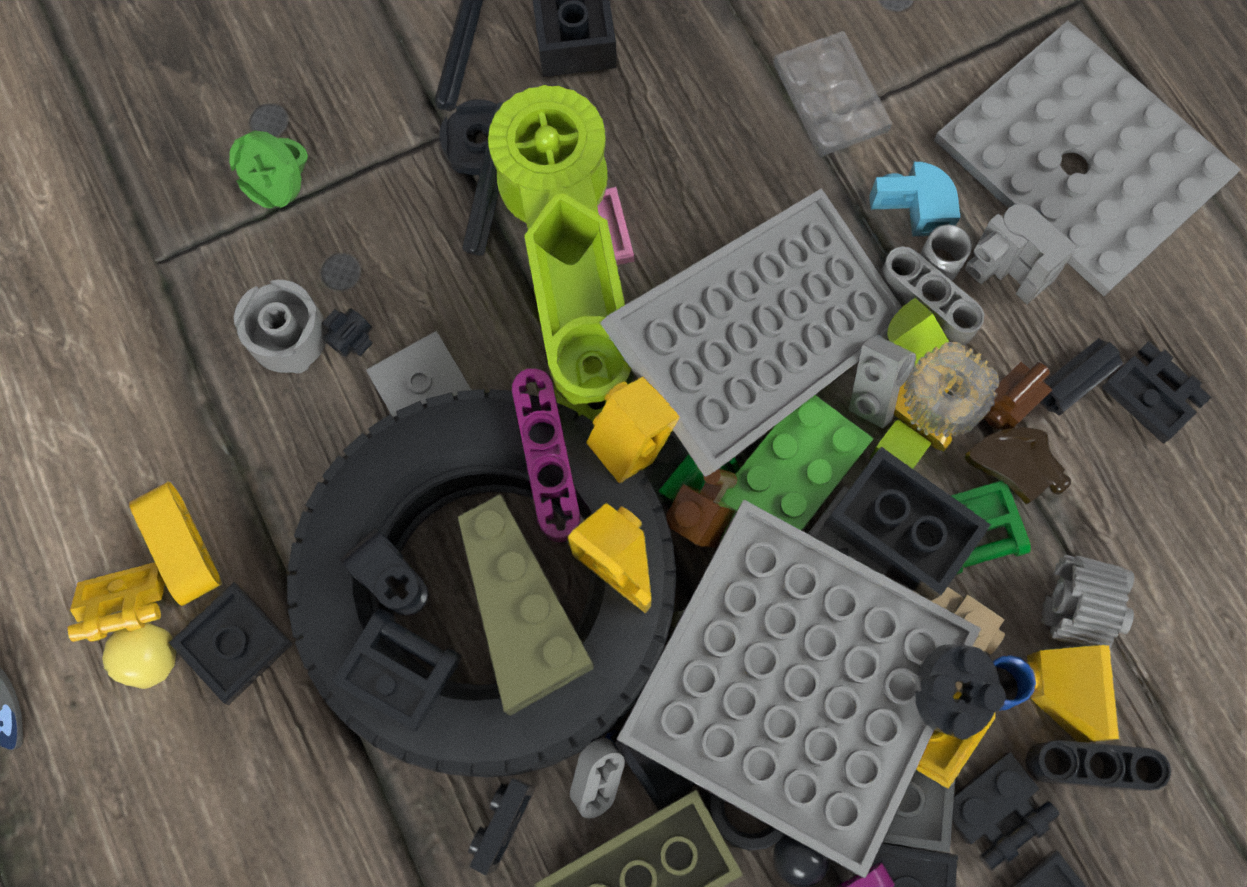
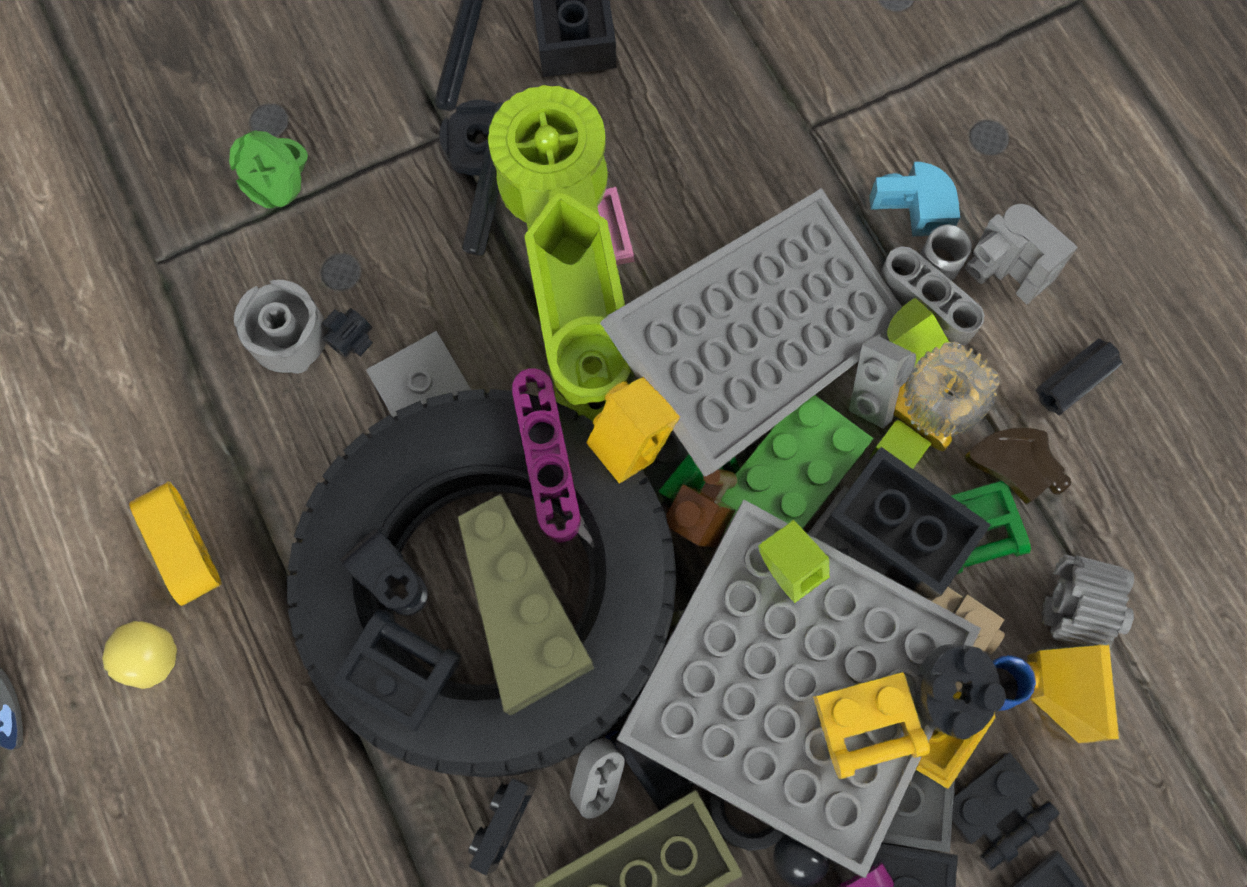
(124, 591): yellow plate -> none
(231, 643): black plate -> none
(615, 551): yellow slope -> none
(795, 561): none -> lime brick
(832, 93): clear plate -> none
(866, 709): none -> yellow plate
(1018, 395): reddish brown brick -> none
(1117, 760): black beam -> none
(1141, 156): light grey plate -> none
(1150, 399): black plate -> none

